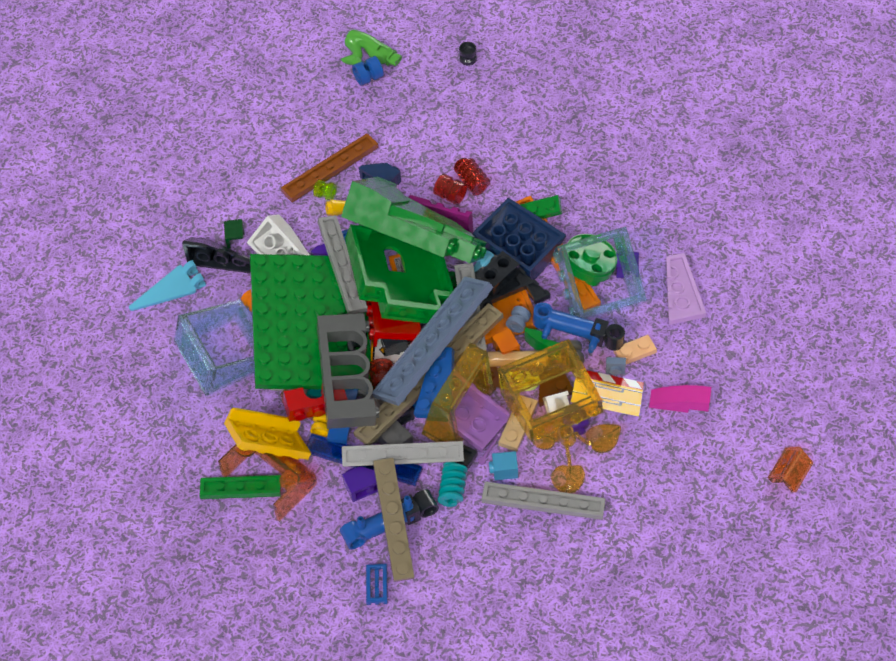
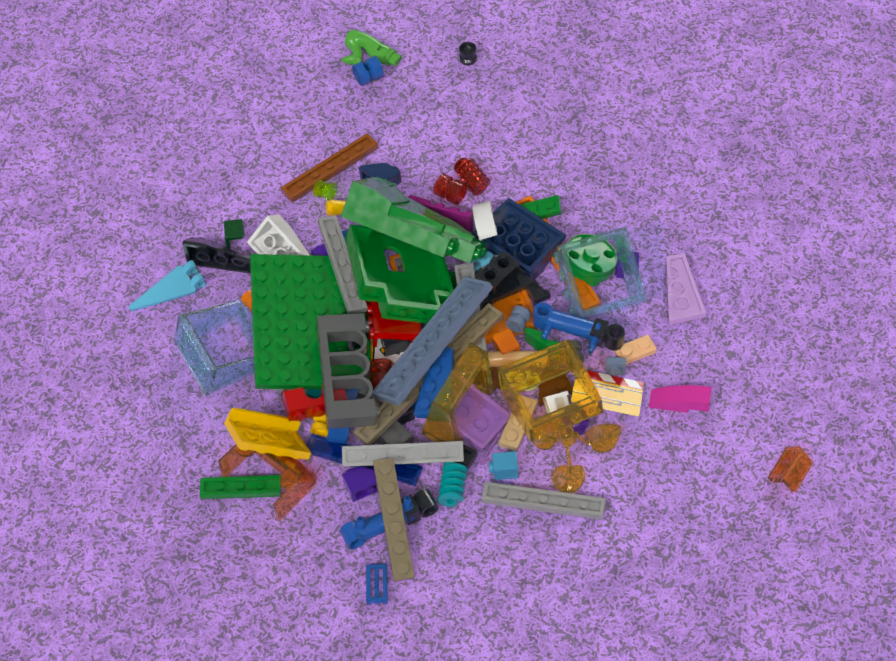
(484, 220): none -> white slope

